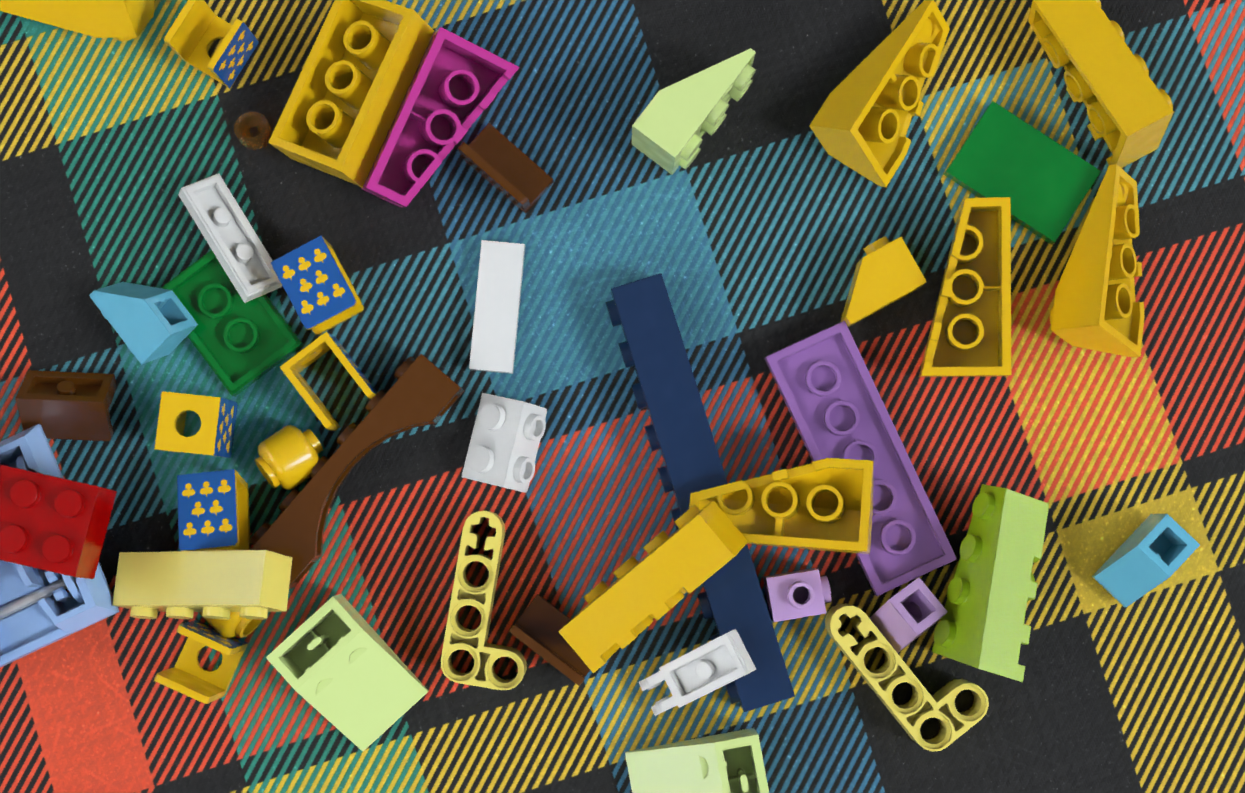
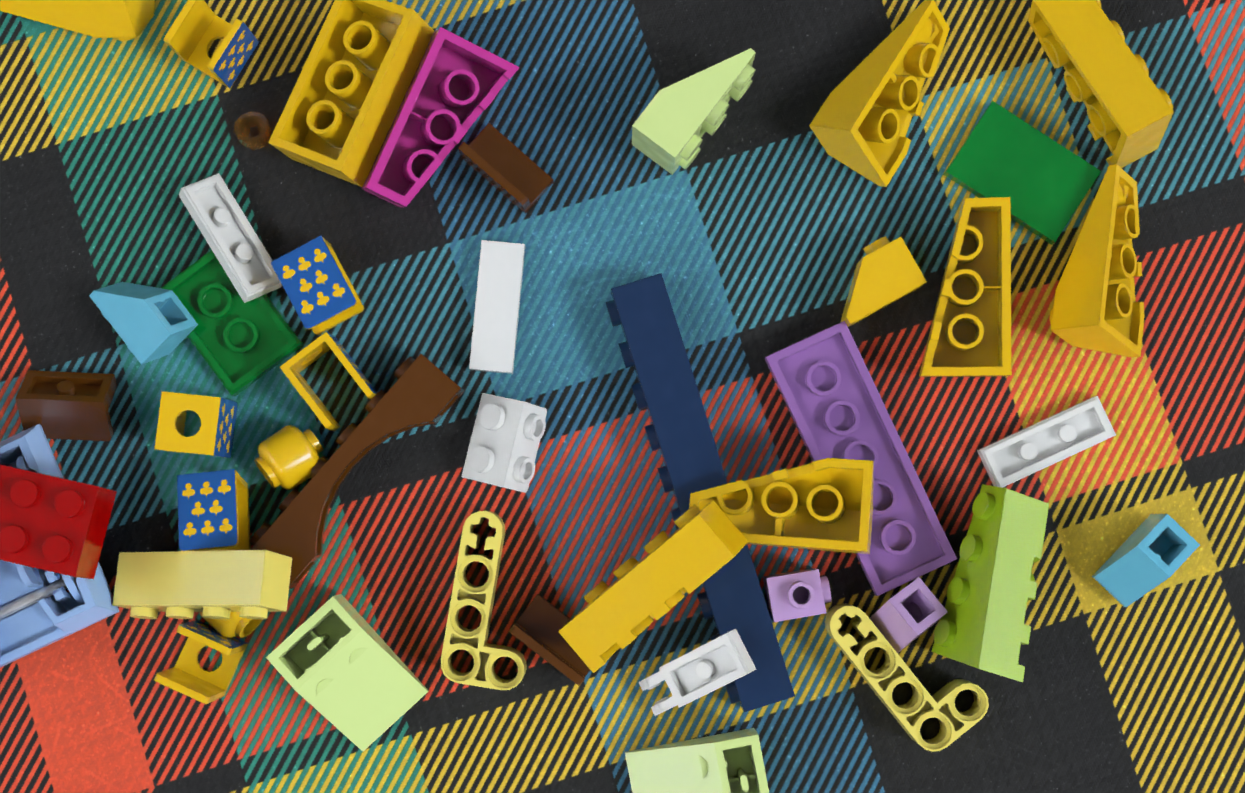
(1046, 442): none -> white tile

